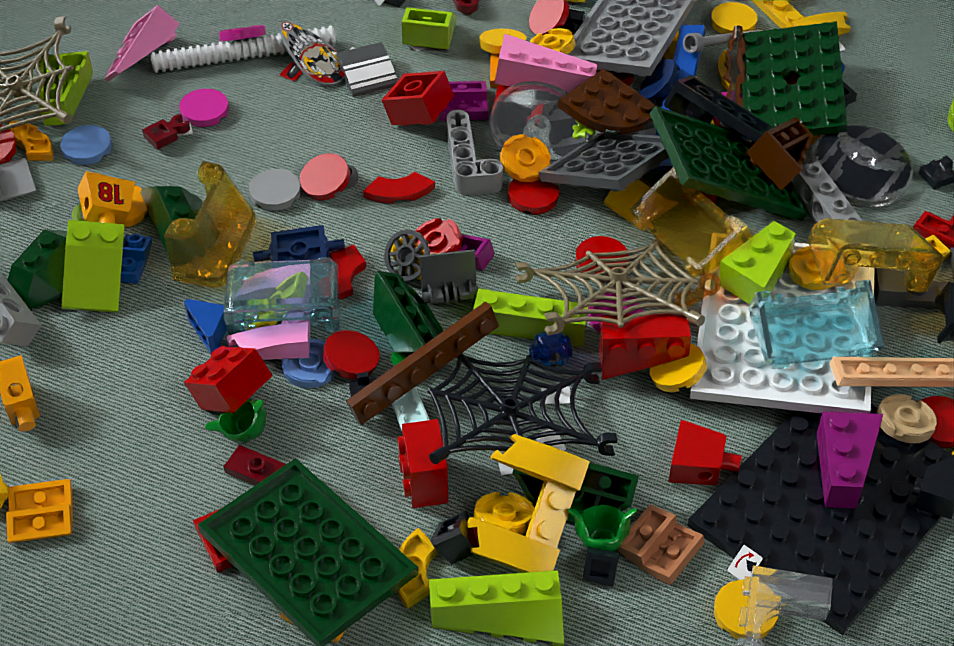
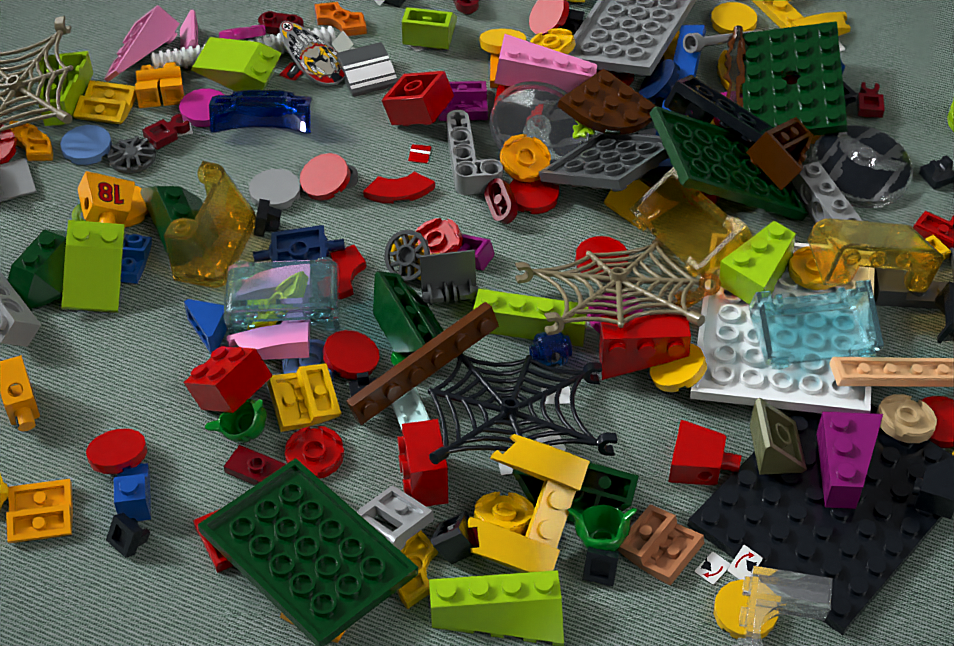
(105, 102): none -> yellow slope
(116, 450): none -> red tile
(126, 535): none -> black tile
(131, 155): none -> dark grey wheel
(133, 492): none -> blue arch
(157, 82): none -> light orange hips
(189, 31): none -> bright pink slope
(237, 63): none -> lime slope
(260, 109): none -> clear blue windscreen
(266, 218): none -> black tile
(272, 21): none -> dark red plate
(303, 397): none -> yellow slope
(316, 449): none -> red tile
(333, 15): none -> orange tile
(342, 42): none -> white sticker
(399, 510): none -> light grey plate
(419, 153): none -> red sticker
(501, 201): none -> dark red plate
(712, 568): none -> white sticker
(775, 440): none -> olive slope
(870, 102): none -> dark red plate

